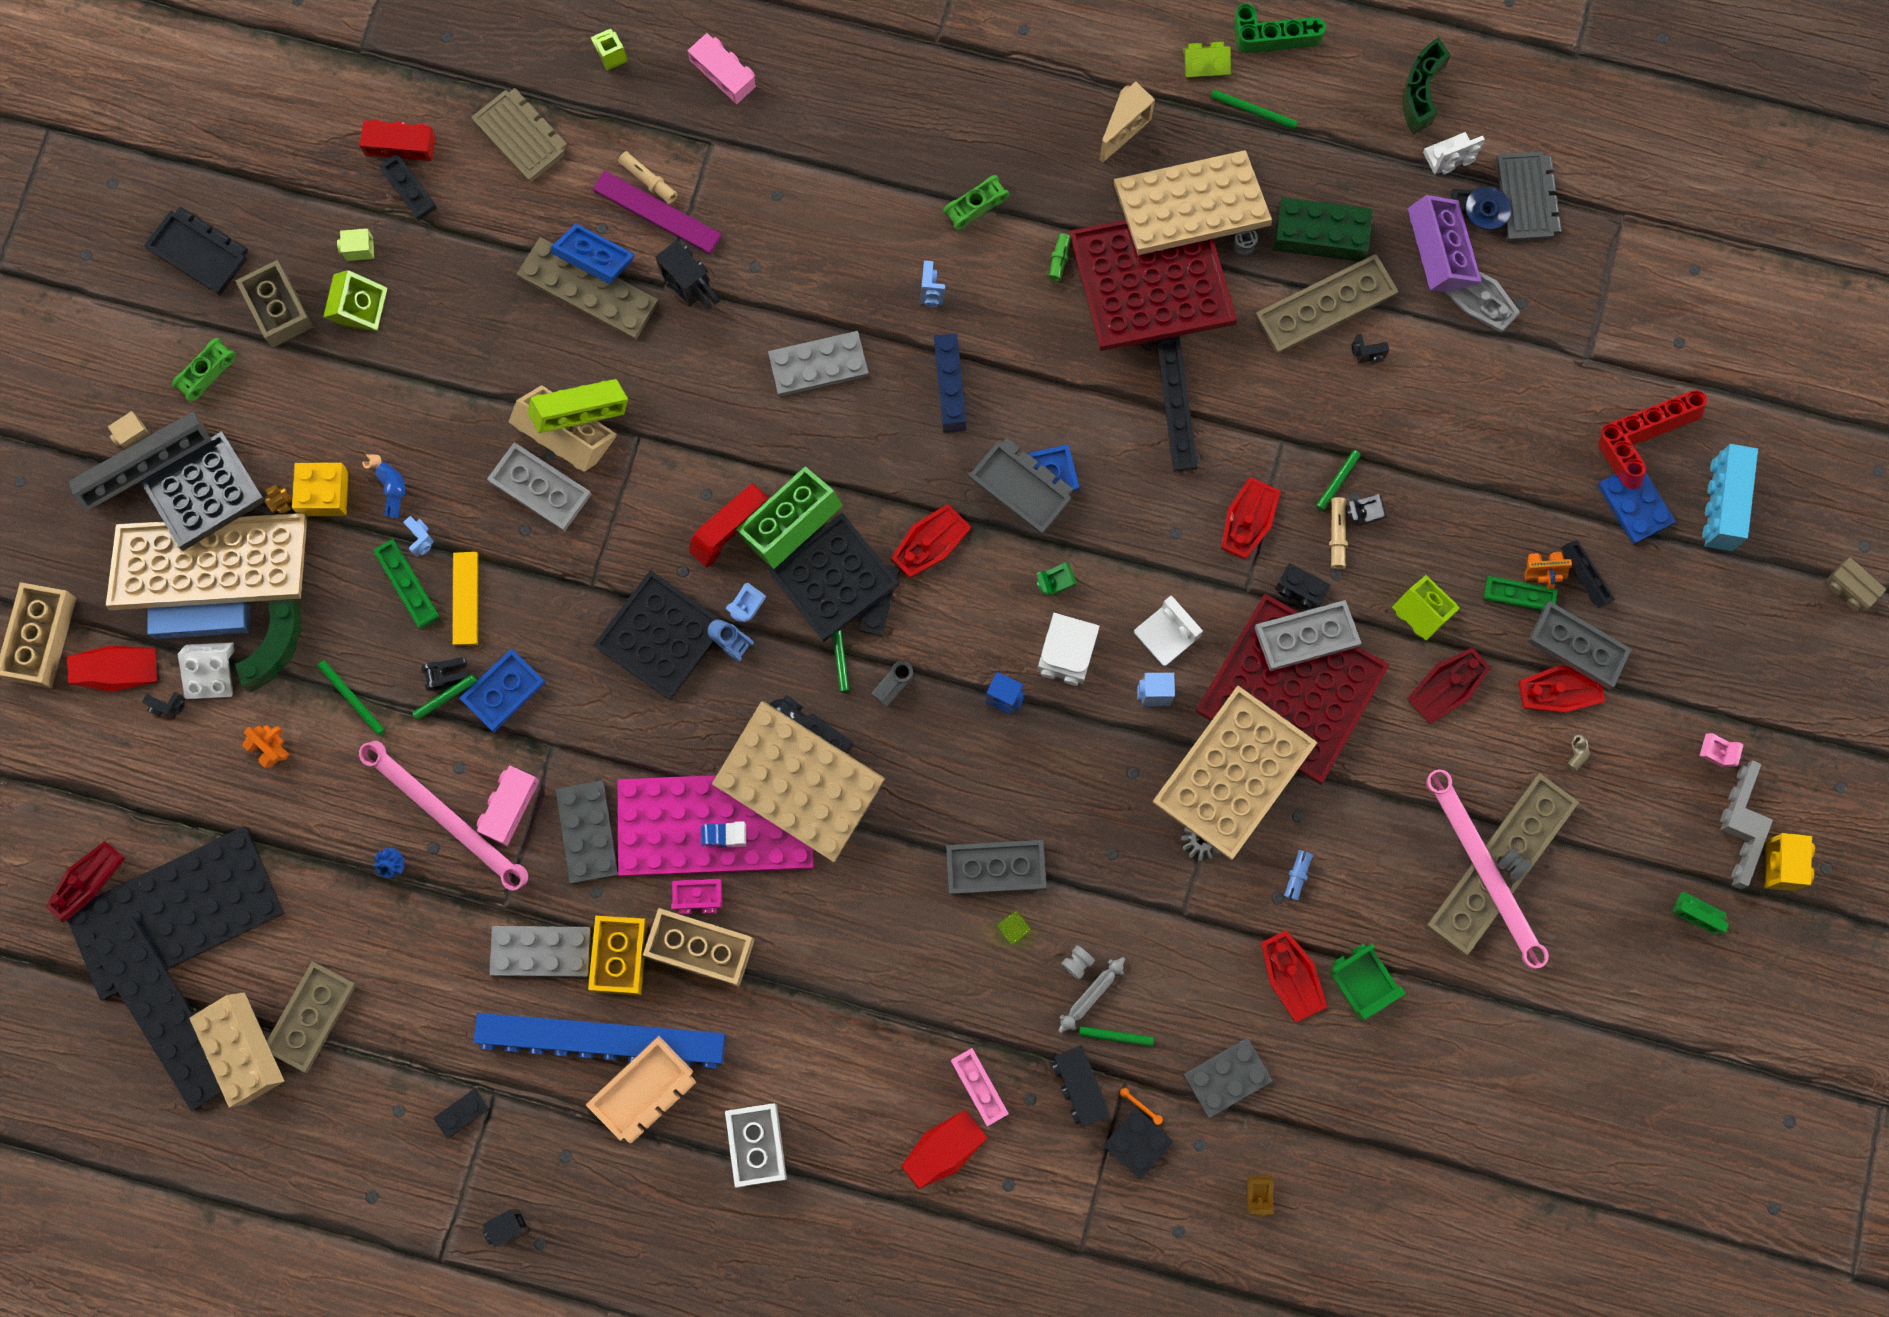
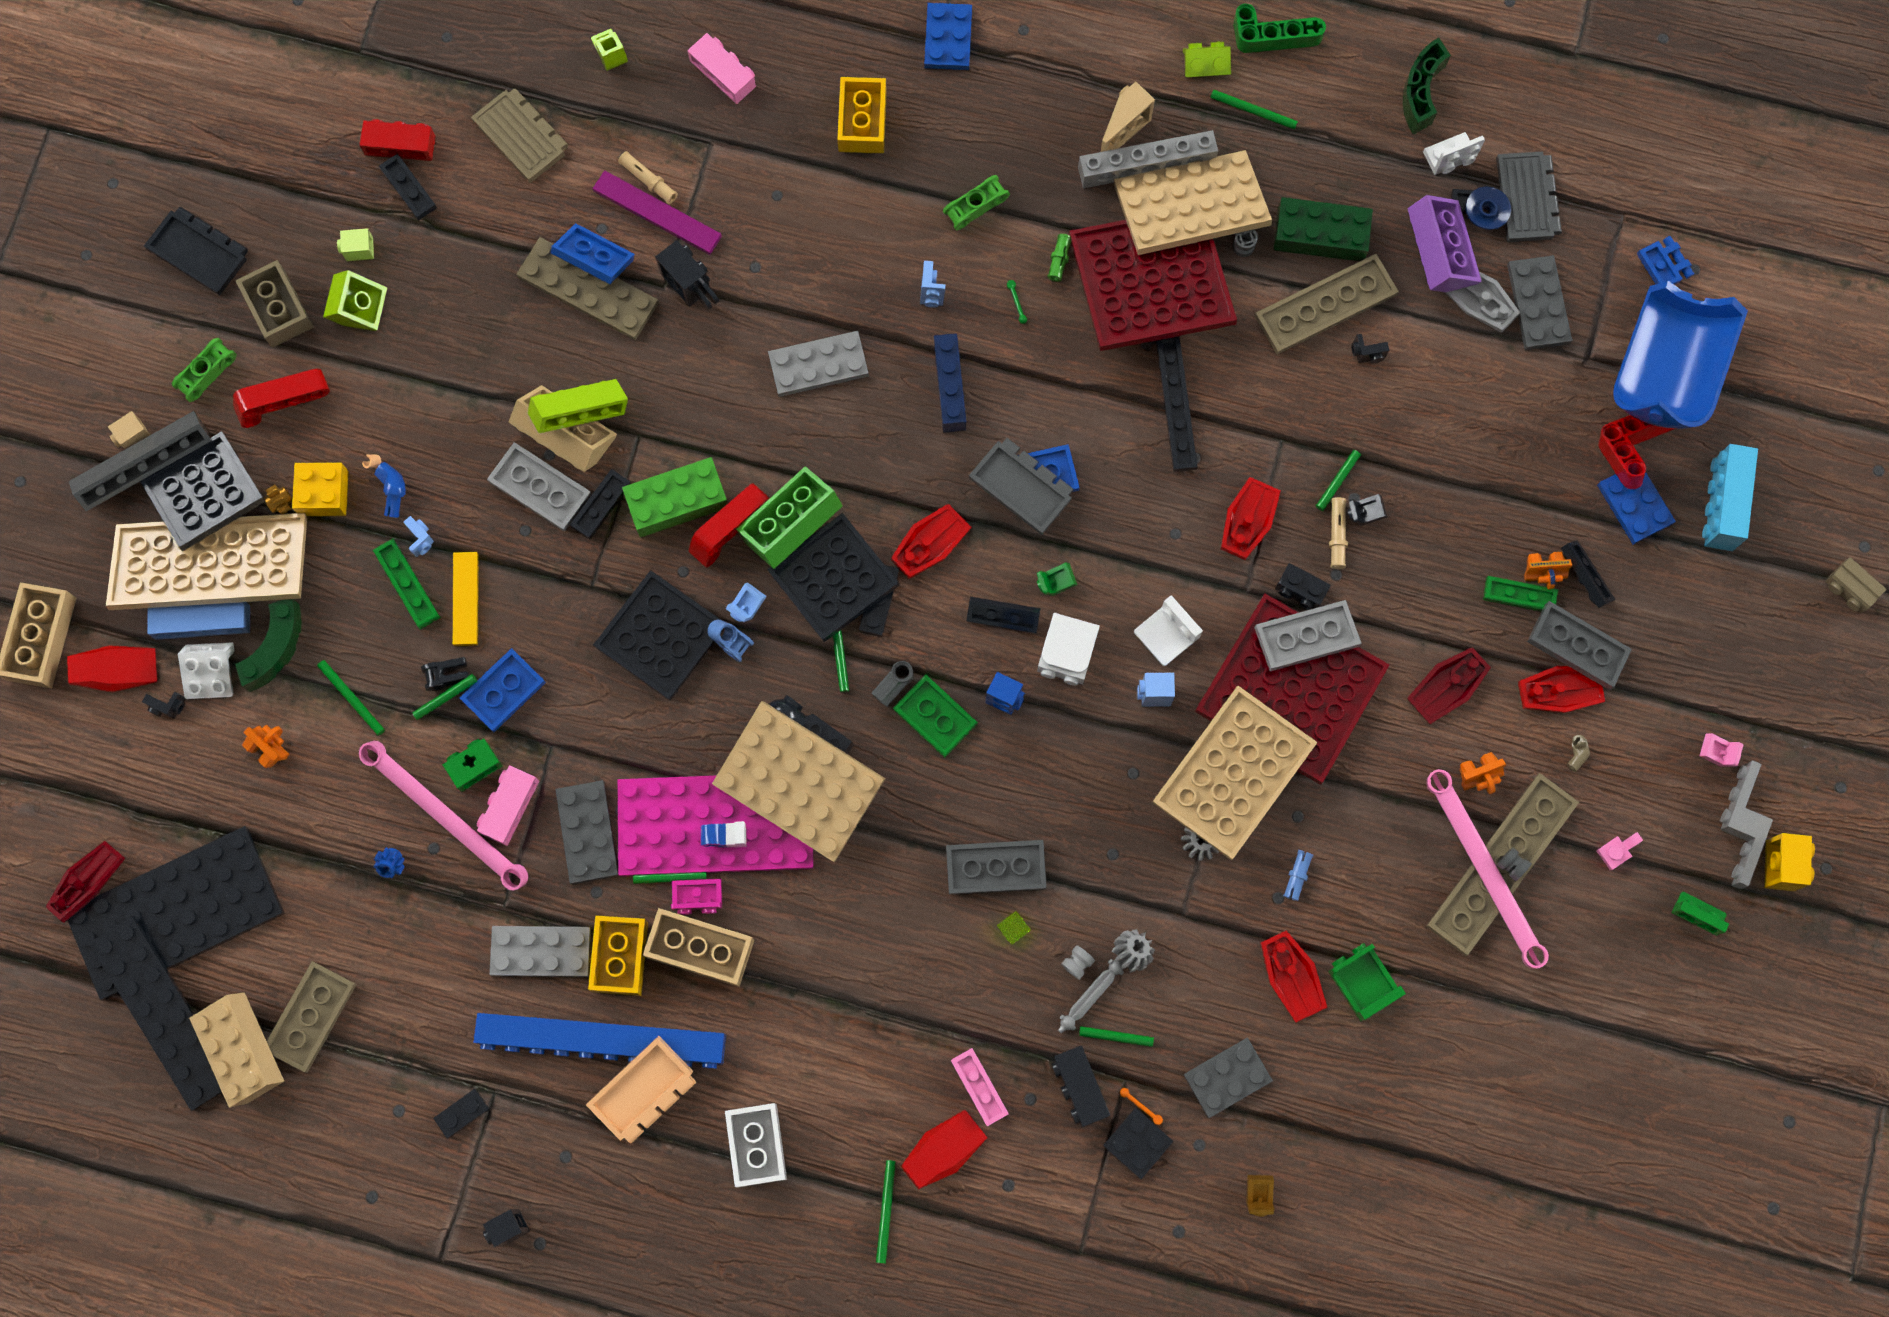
(278, 394): none -> red beam
(484, 760): none -> green brick
(600, 504): none -> black plate
(669, 877): none -> green bar
(675, 497): none -> bright green brick
(862, 115): none -> yellow brick
(885, 1211): none -> green bar
(935, 716): none -> green tile
(948, 36): none -> blue plate
(1003, 614): none -> black plate
(1011, 286): none -> green hinge
(1109, 165): none -> light grey brick
(1133, 950): none -> light grey gear
(1425, 607): lime slope -> none
(1485, 776): none -> orange hips
(1540, 302): none -> dark grey plate
(1617, 852): none -> bright pink plate
(1660, 266): none -> blue plate
(1678, 357): none -> blue panel

